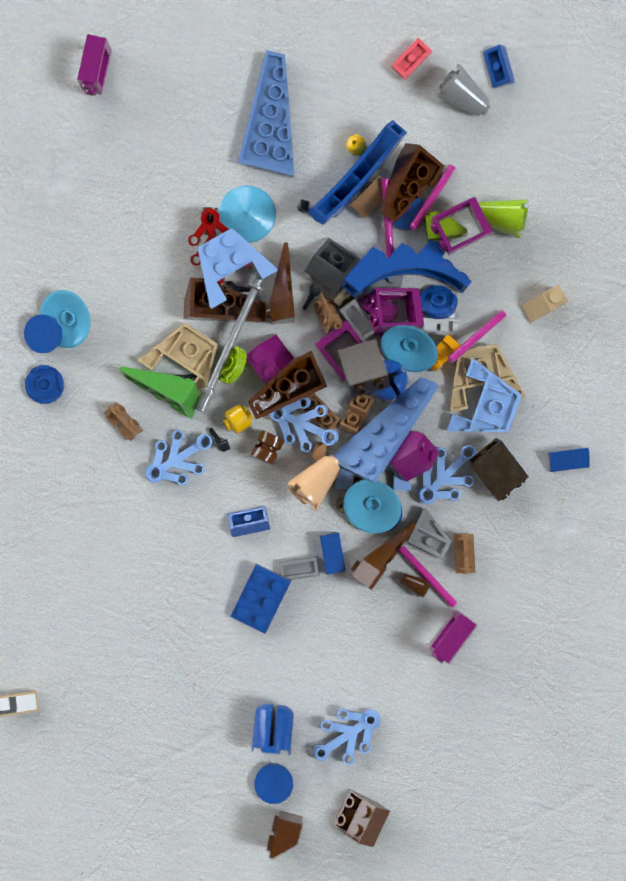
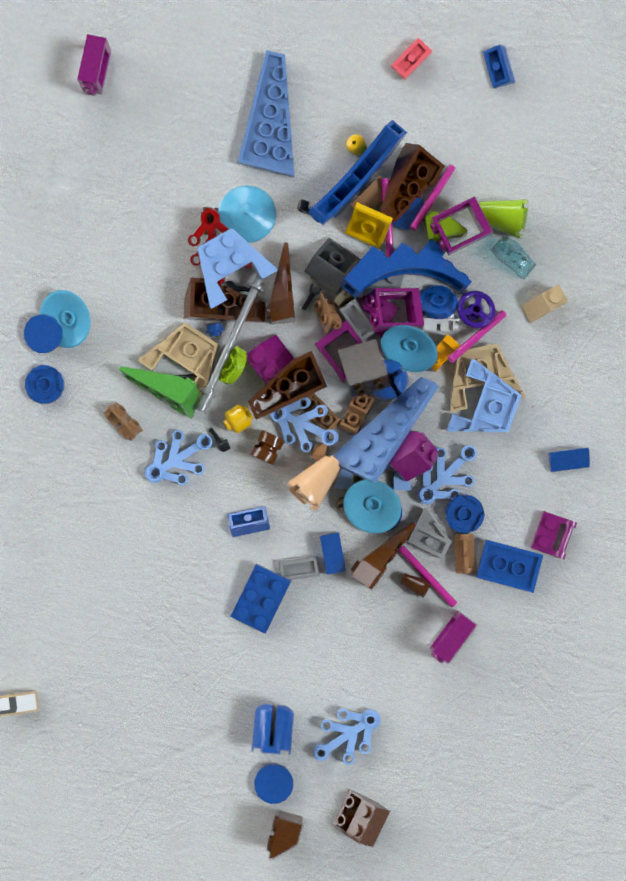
(215, 329): none -> blue plate
(368, 225): none -> yellow tile
(463, 92): light grey cone -> none
(464, 513): none -> blue tile
(487, 319): none -> dark purple piece
(498, 469): dark brown panel -> none
(509, 566): none -> blue plate
(513, 256): none -> clear light blue arch
(547, 533): none -> magenta plate

